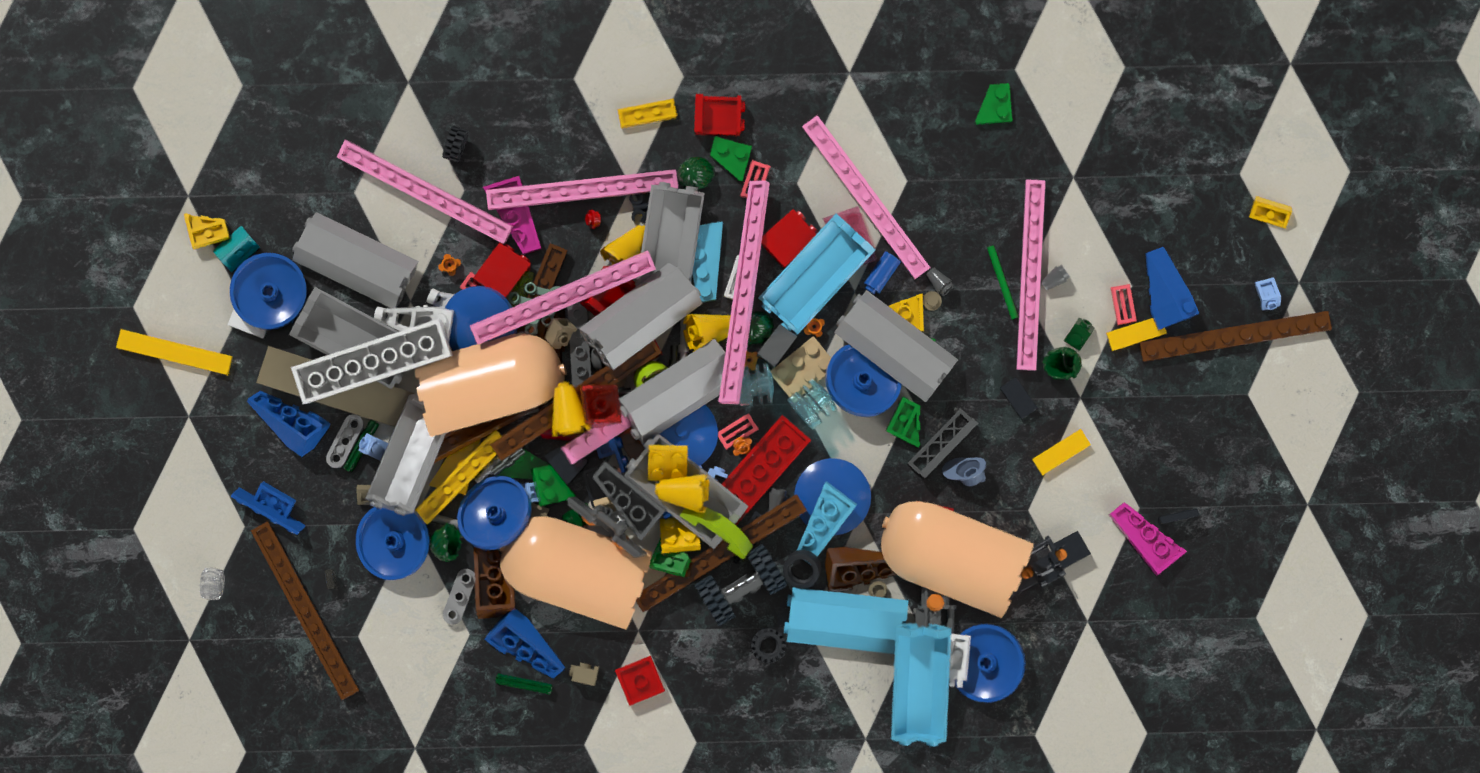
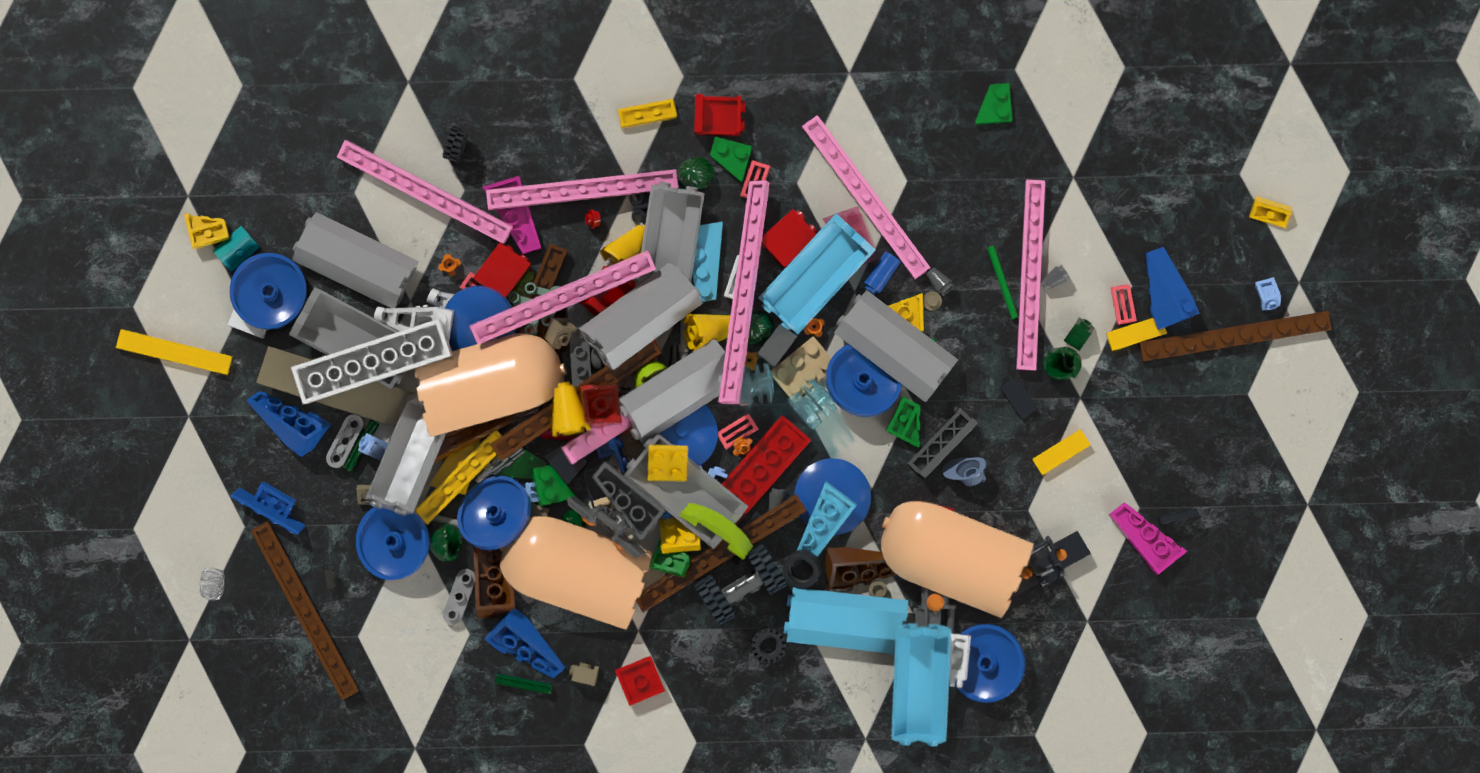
(685, 492): yellow cone -> none

